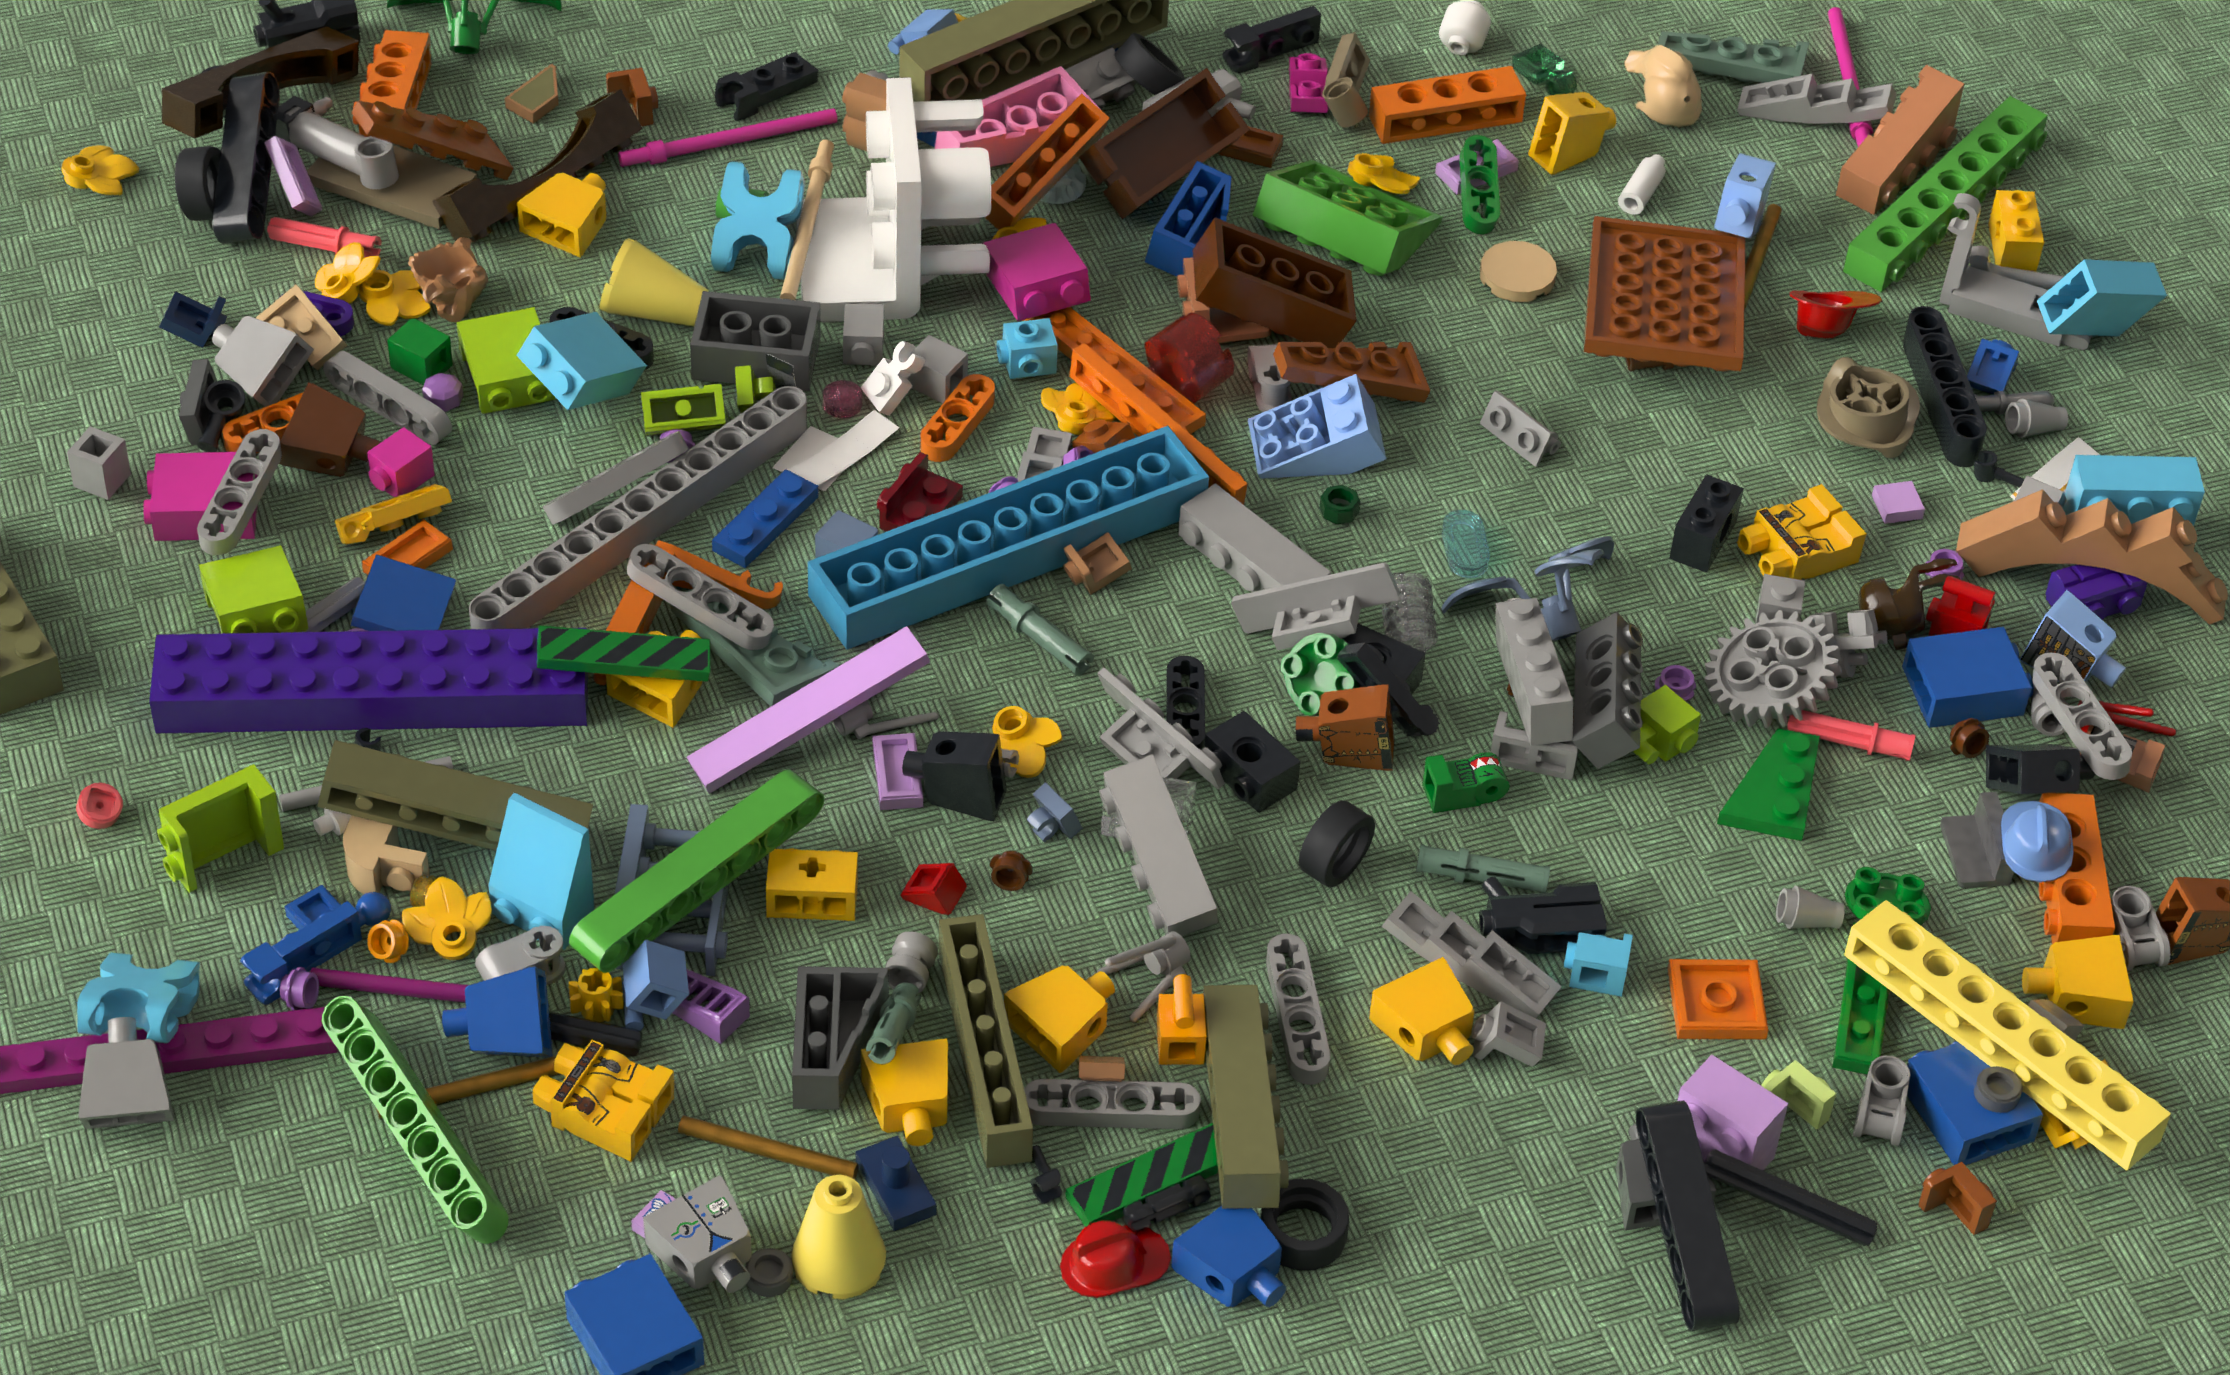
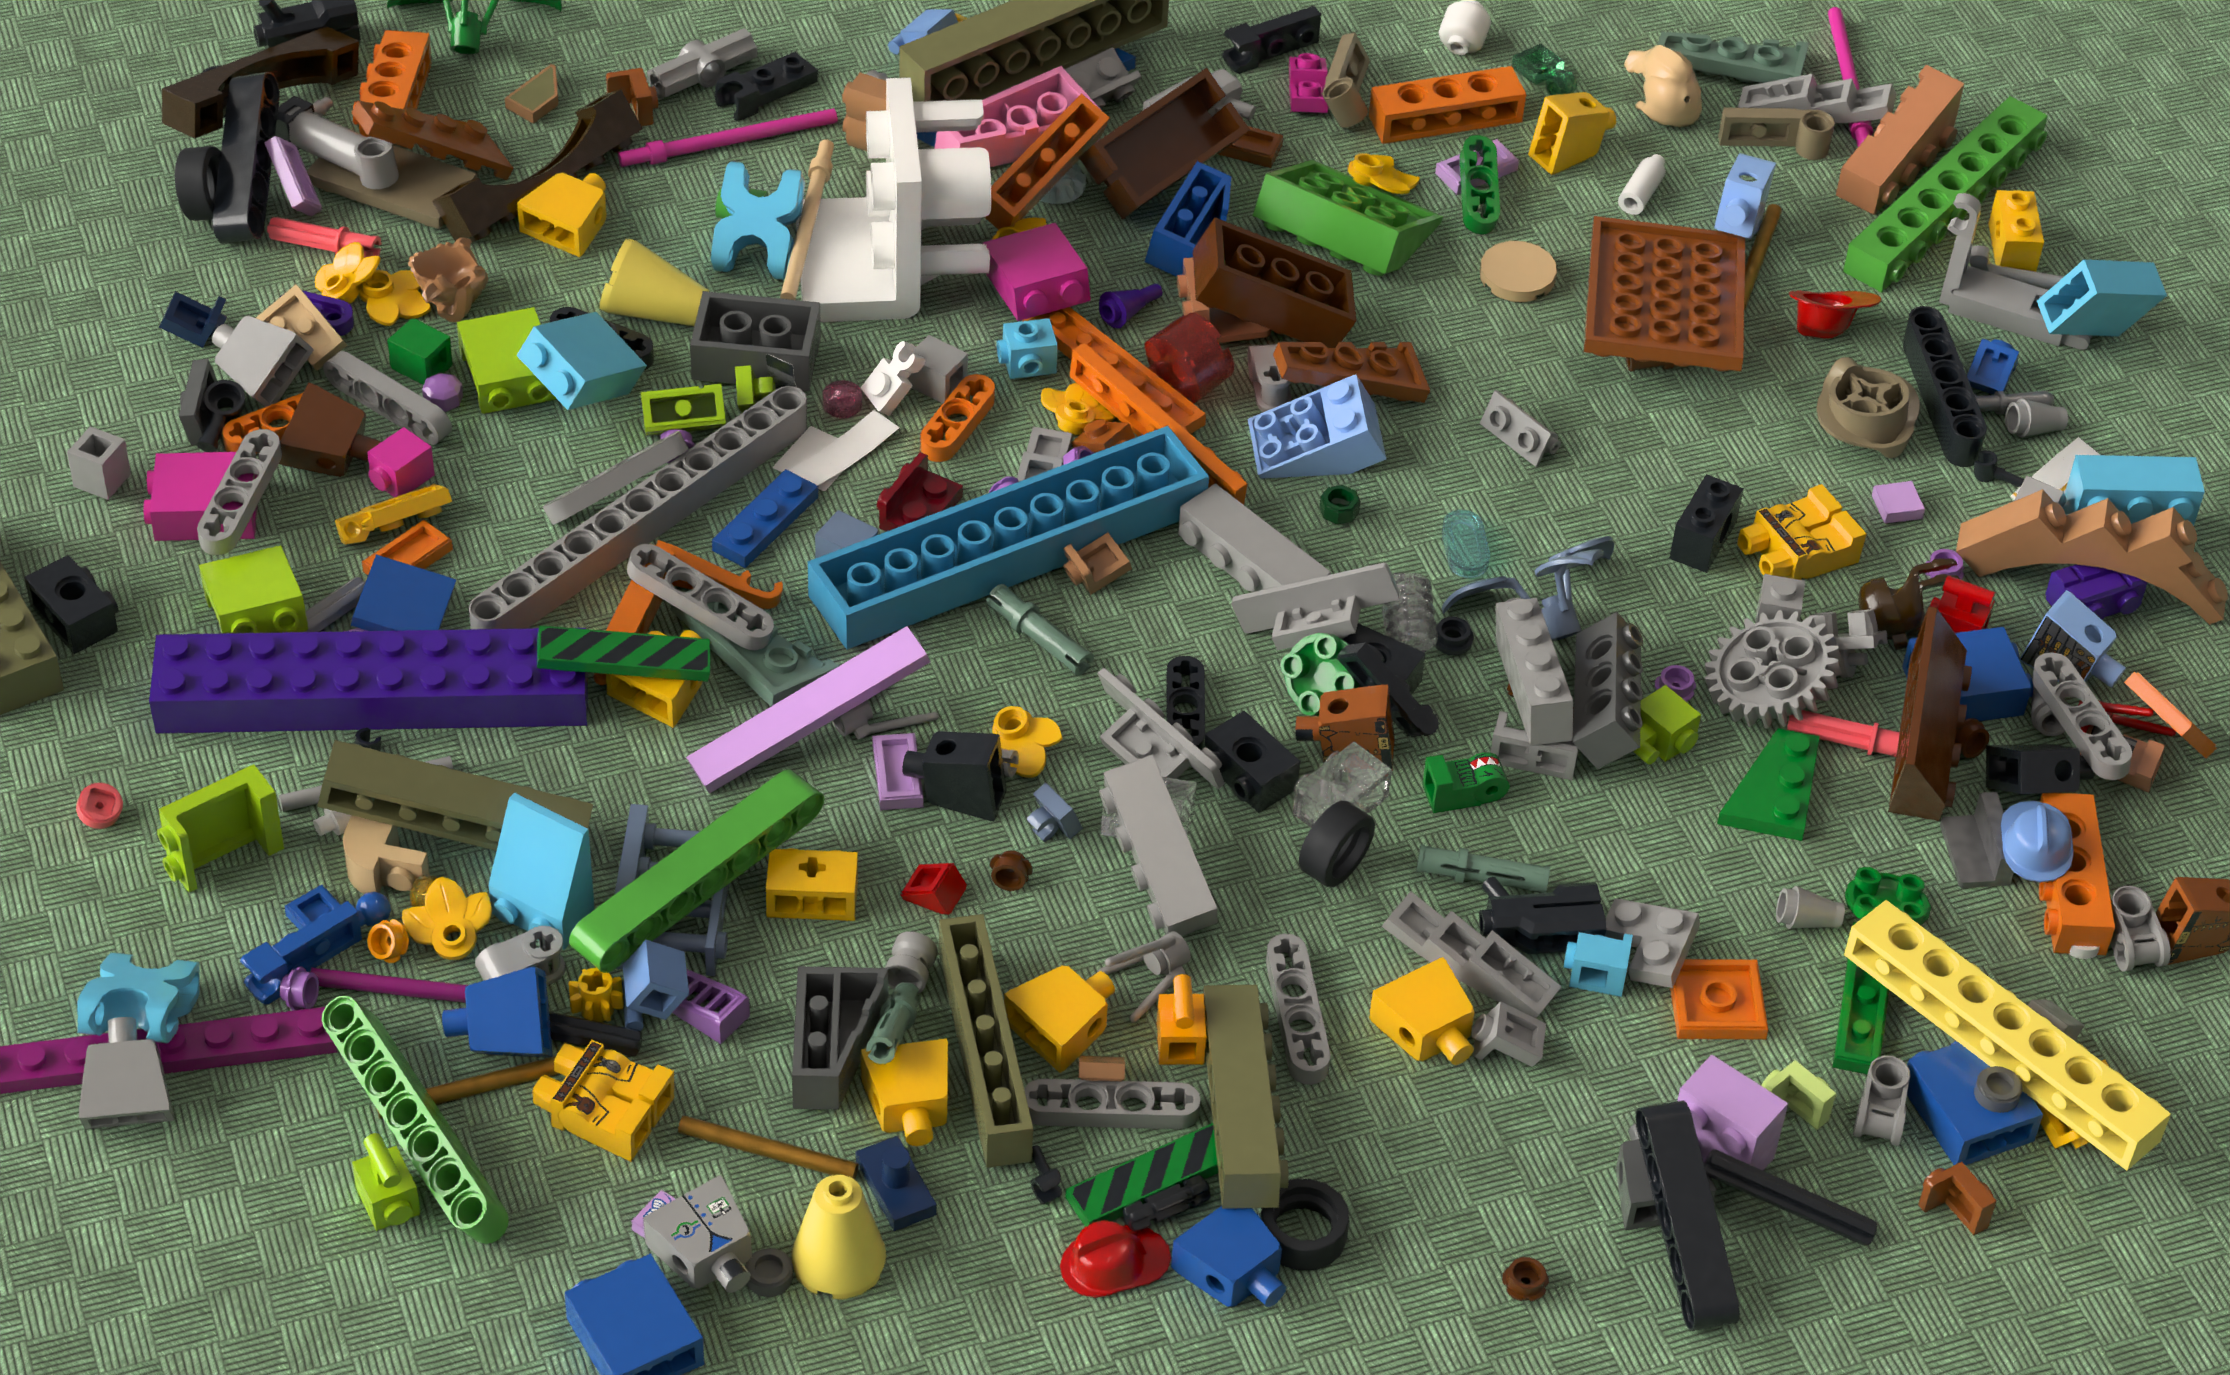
(72, 603): none -> black brick
(98, 169): yellow plate -> none
(385, 1184): none -> lime brick
(702, 63): none -> light grey piece
(863, 334): light grey brick -> none
(1120, 306): none -> dark purple cone
(1148, 64): black tyre -> none
(1346, 776): none -> clear brick
(1454, 636): none -> black plate
(1527, 1270): none -> reddish brown plate
(1660, 935): none -> light grey plate
(1804, 129): none -> dark tan plate
(1930, 722): none -> reddish brown slope
(2085, 980): yellow torso -> none
(2171, 714): none -> tile

